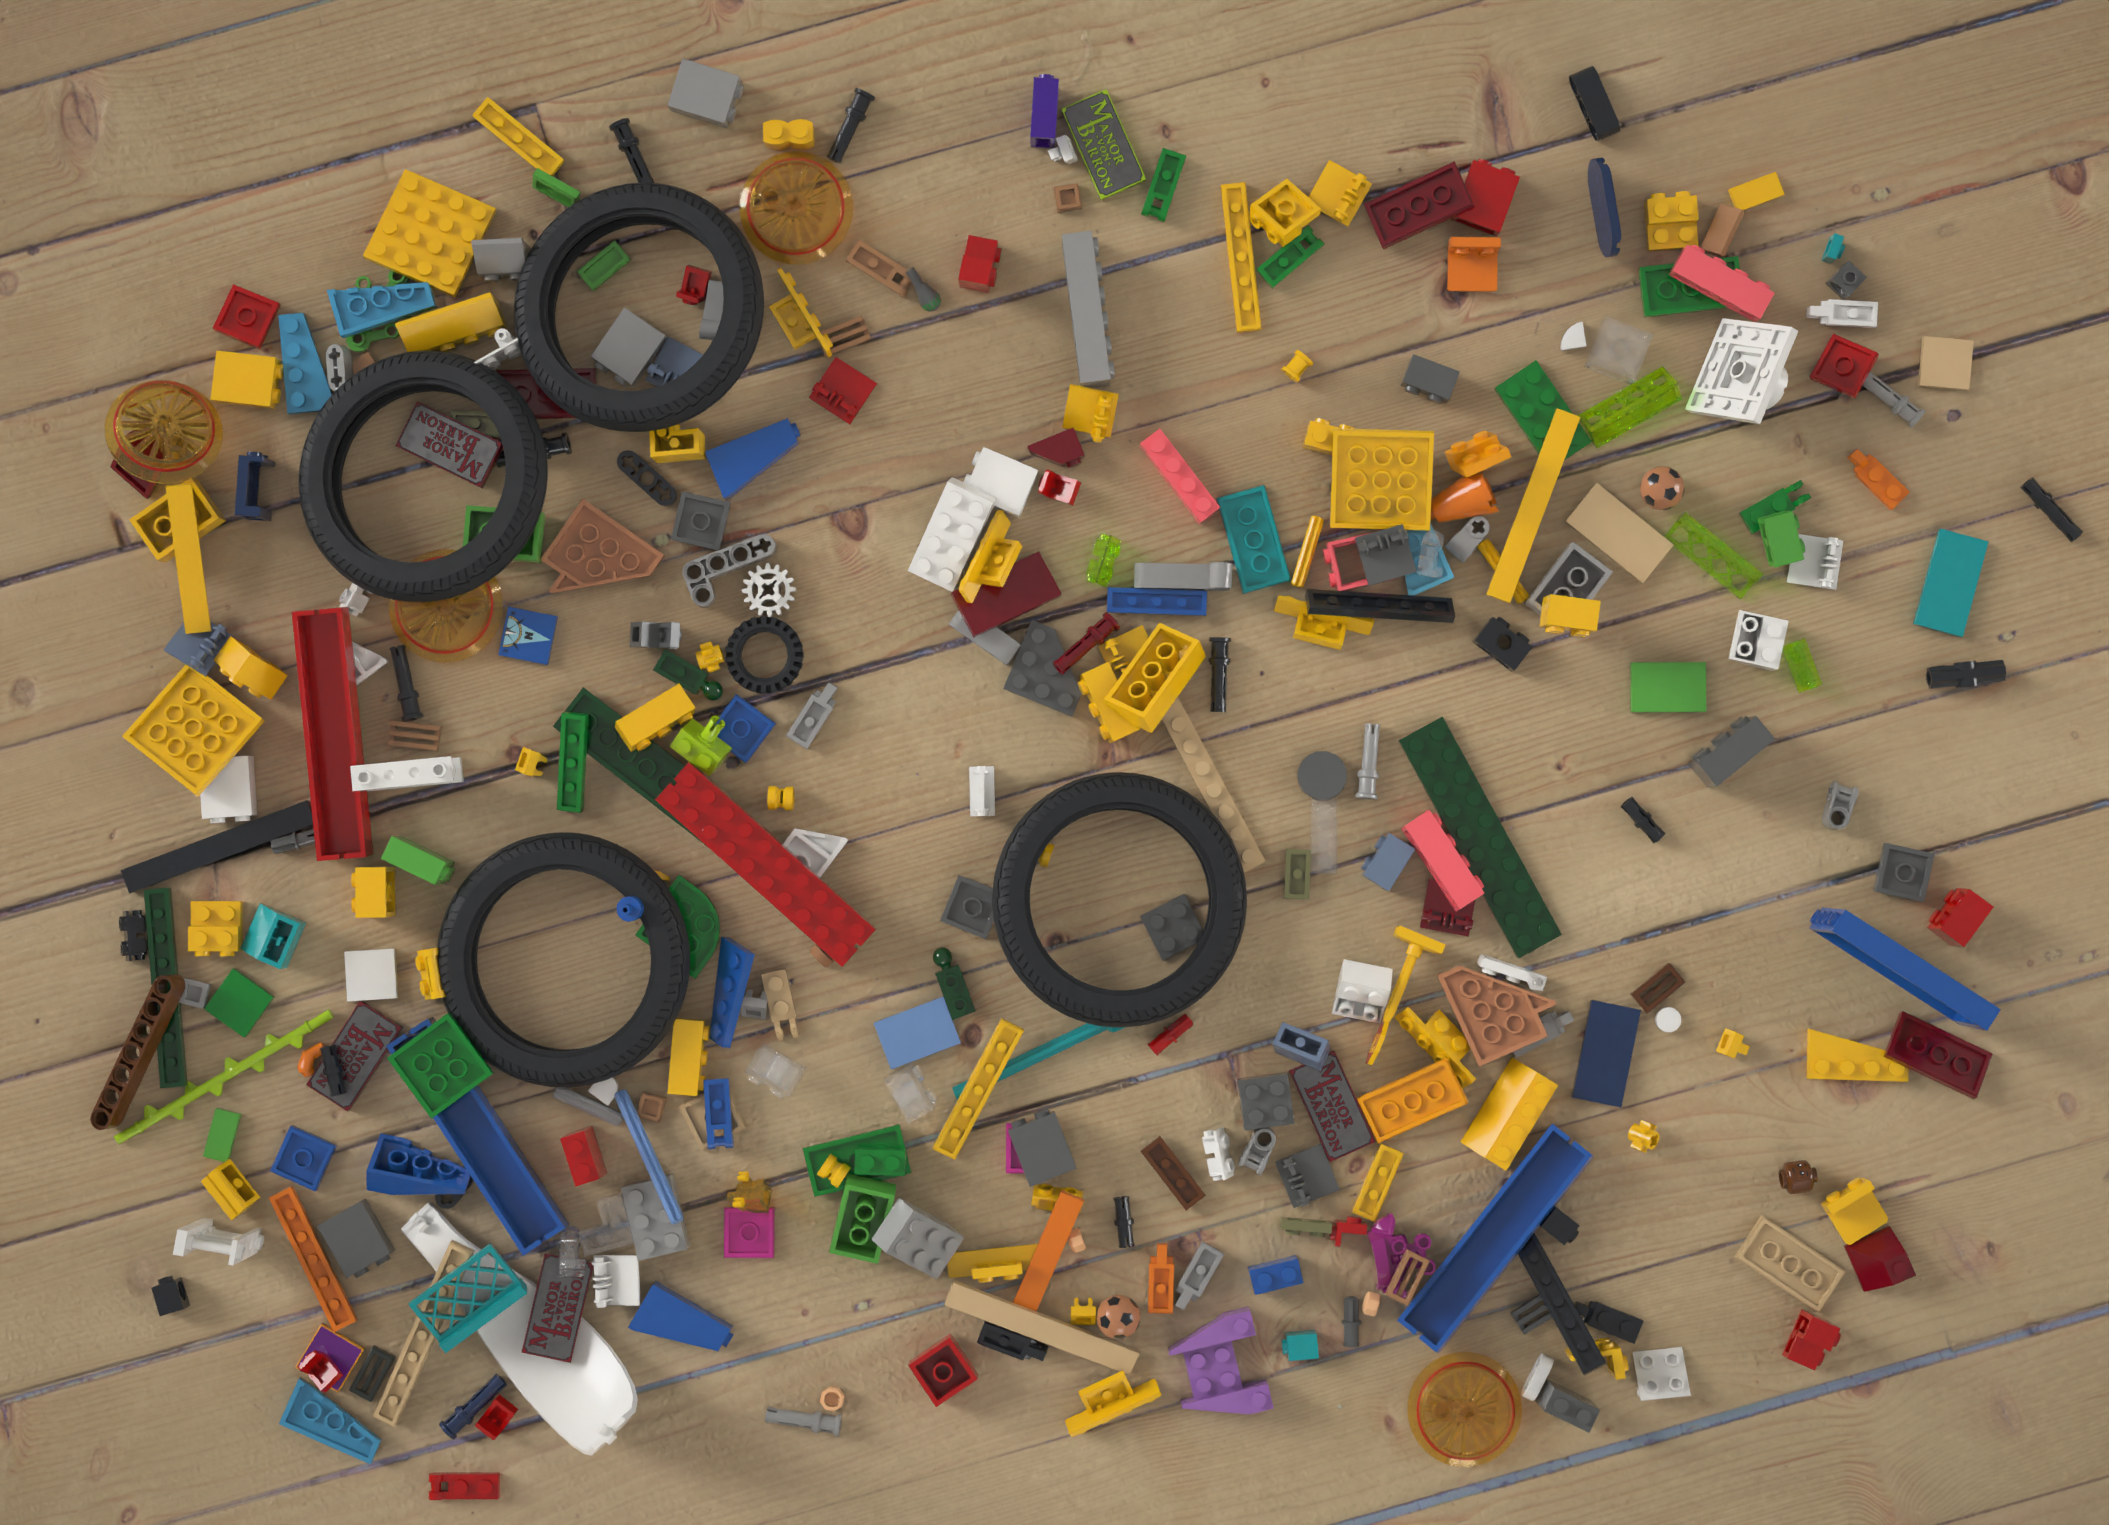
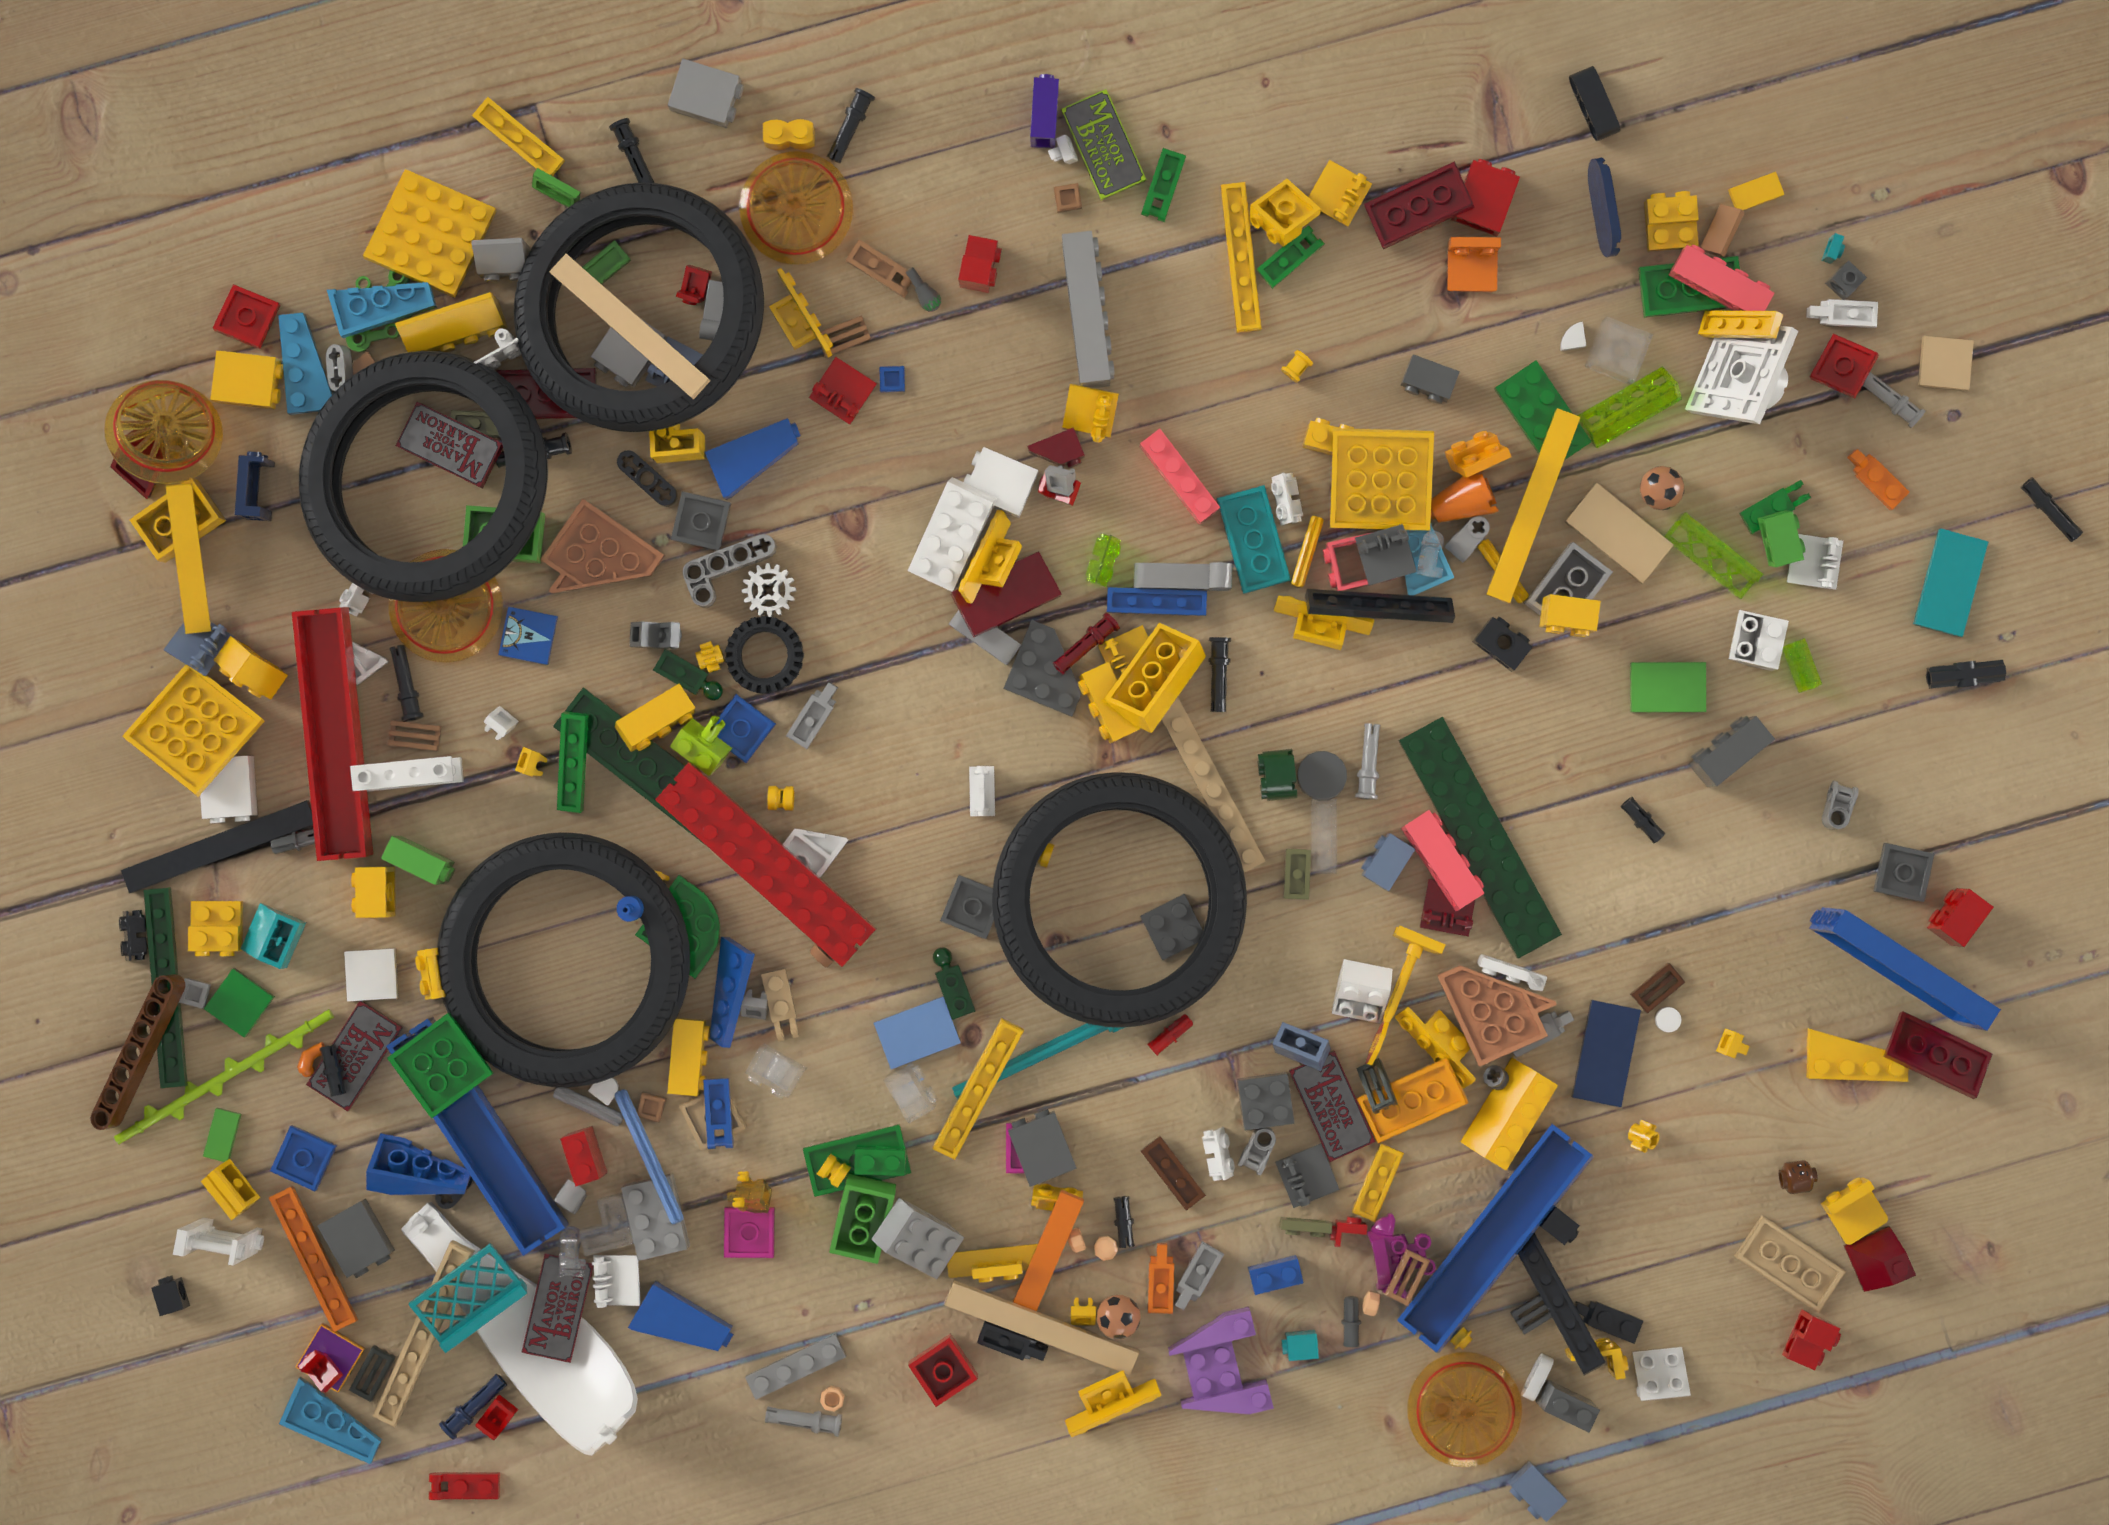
(500, 722): none -> white tile
(570, 1197): none -> light grey piece
(629, 326): none -> tan tile
(795, 1366): none -> light grey plate
(892, 379): none -> blue tile
(1060, 480): none -> light grey tile
(1105, 1248): none -> light nougat tile
(1278, 773): none -> dark green brick
(1283, 488): none -> white hinge
(1384, 1103): none -> pearl dark grey tile
(1461, 1339): none -> yellow plate
(1502, 1081): none -> dark grey bush
(1536, 1491): none -> sand blue brick
(1740, 324): none -> yellow plate

